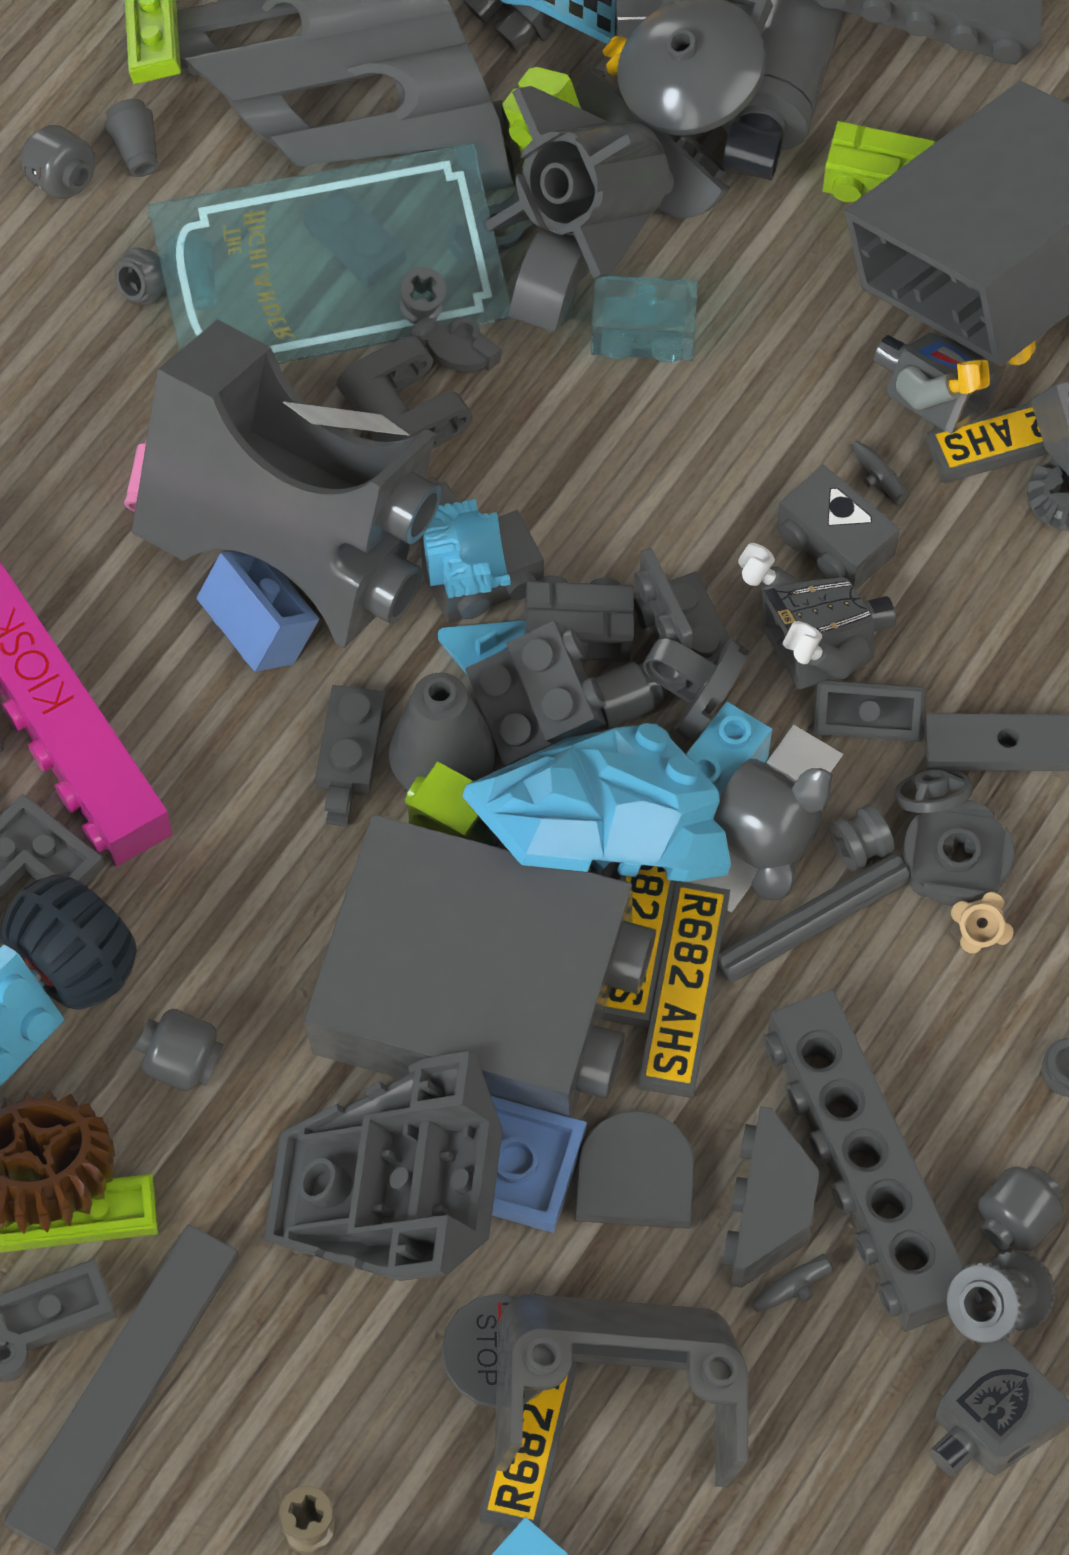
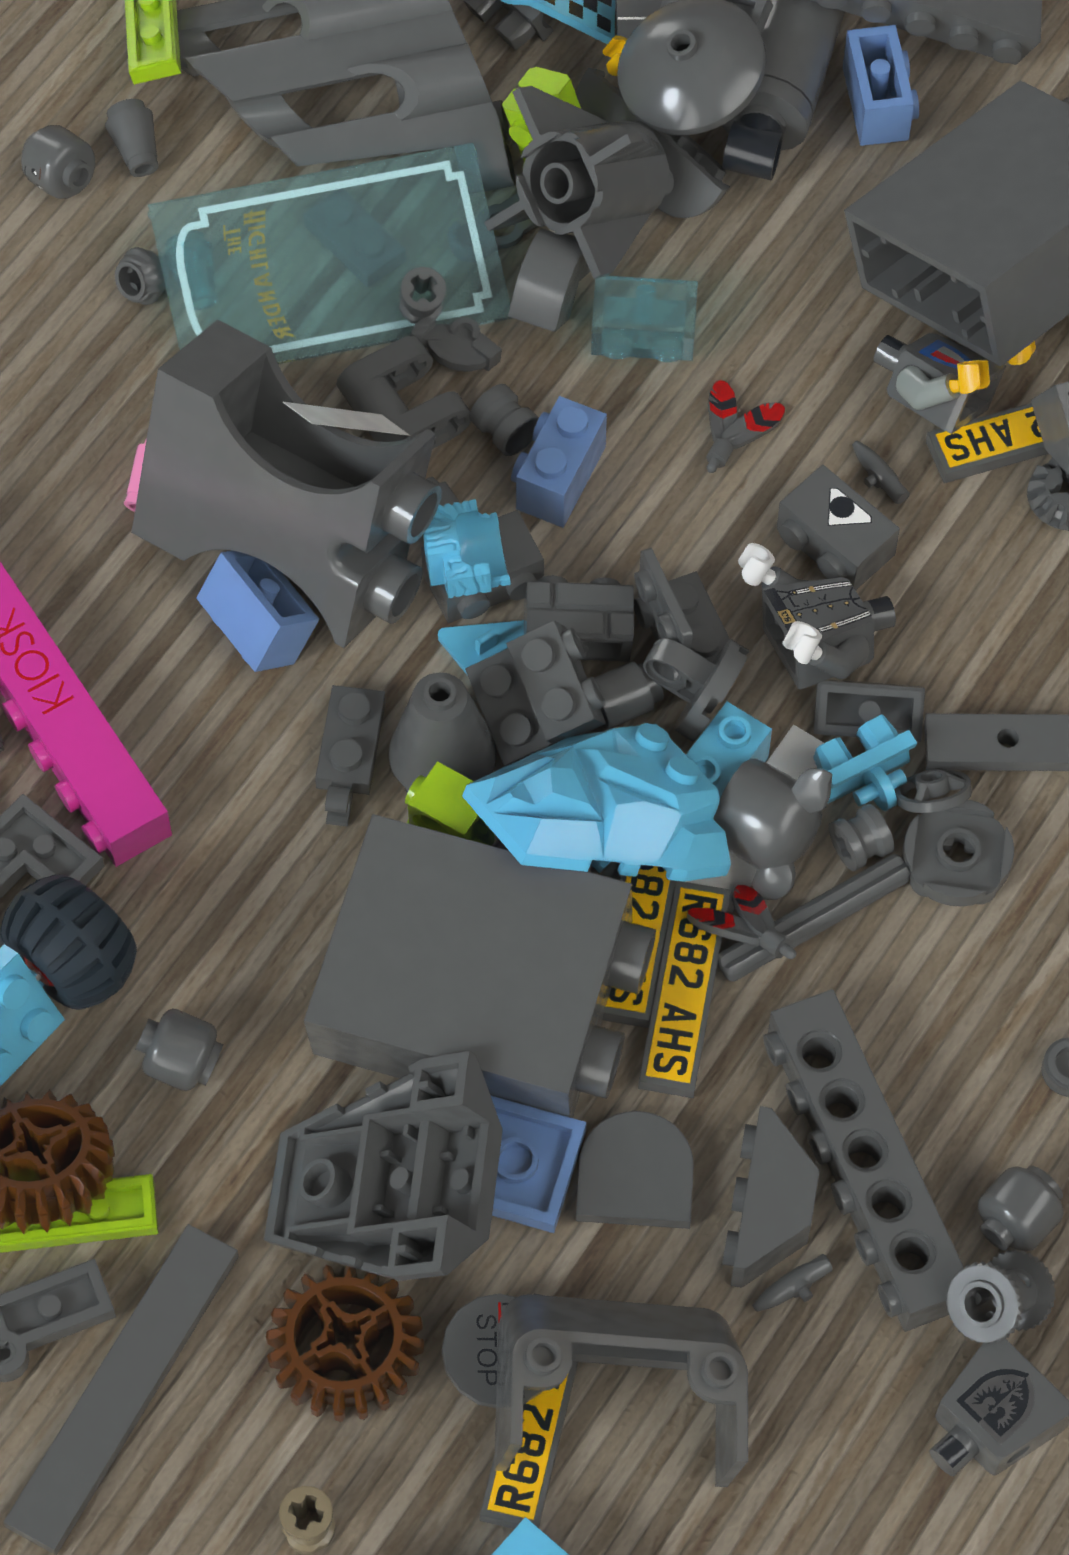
(328, 1356): none -> reddish brown gear
(504, 419): none -> dark grey wheel
(560, 460): none -> medium blue brick
(734, 433): none -> piece
(751, 927): none -> dark grey piece
(865, 158): lime brick -> none
(879, 85): none -> medium blue brick
(884, 753): none -> medium azure hips
(978, 937): tan plate -> none

